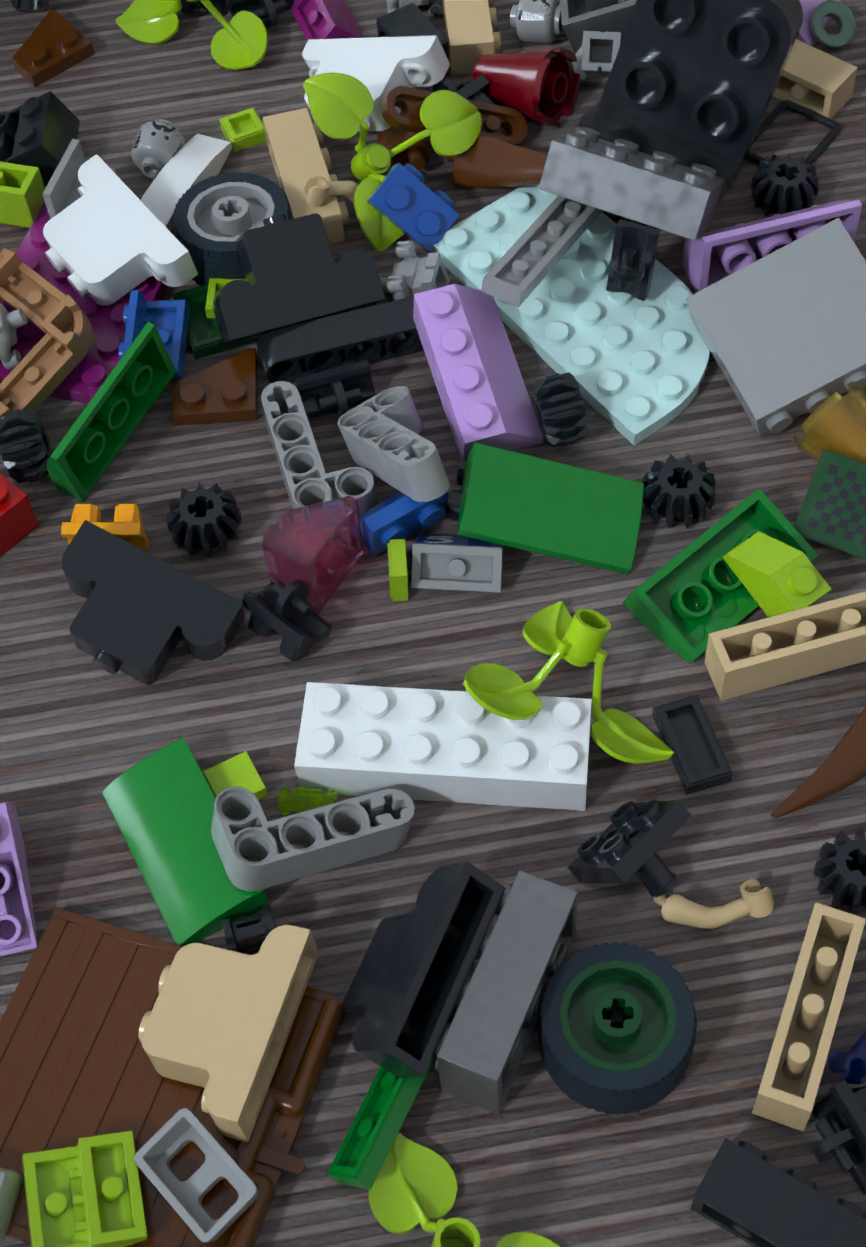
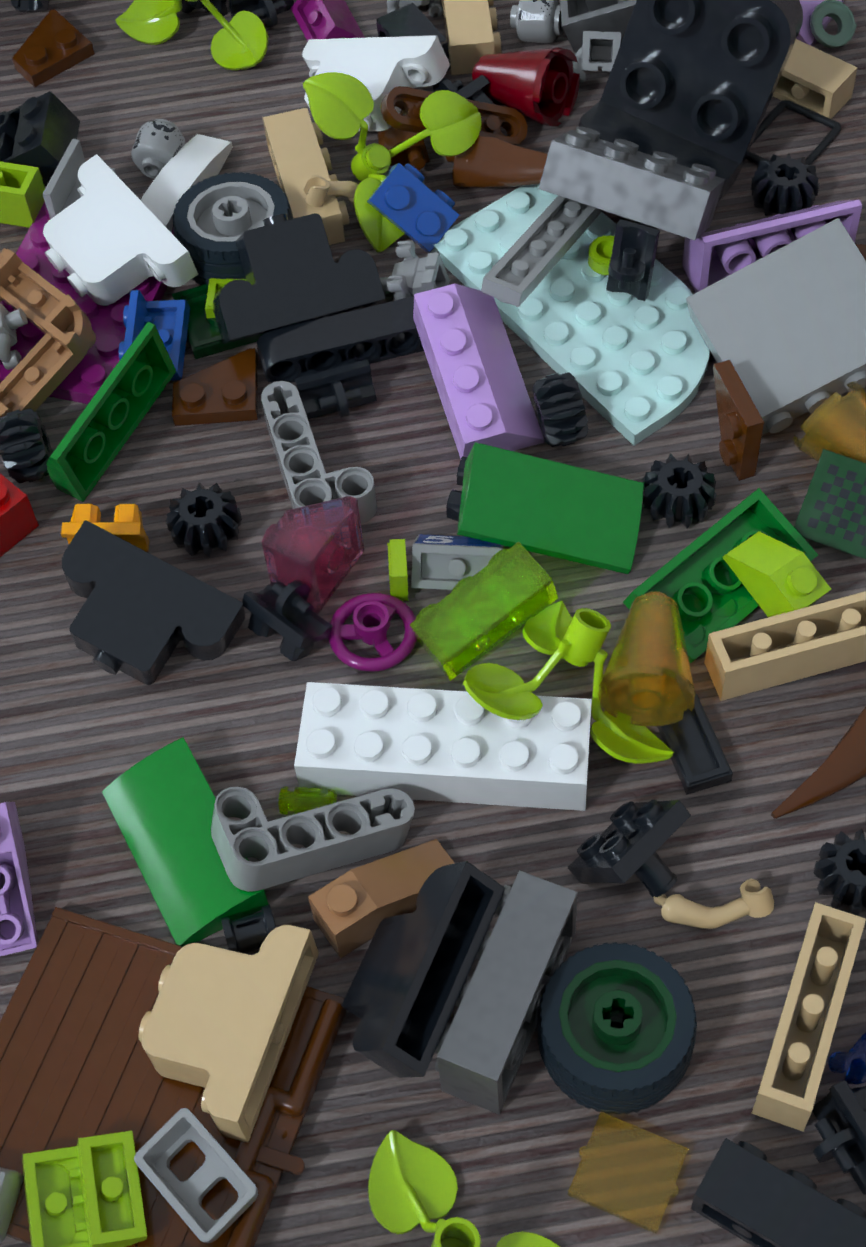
(235, 772): lime tile -> none
(243, 129): lime tile -> none
(362, 897): none -> medium nougat slope
(368, 611): none -> magenta piece
(375, 1127): green tile -> none
(386, 443): light grey beam -> none
(398, 519): blue bracket -> none
(484, 610): none -> clear neon green brick
(600, 254): none -> lime tile
(628, 1172): none -> clear yellow piece
(649, 665): none -> clear yellow cone
(738, 422): none -> reddish brown wing

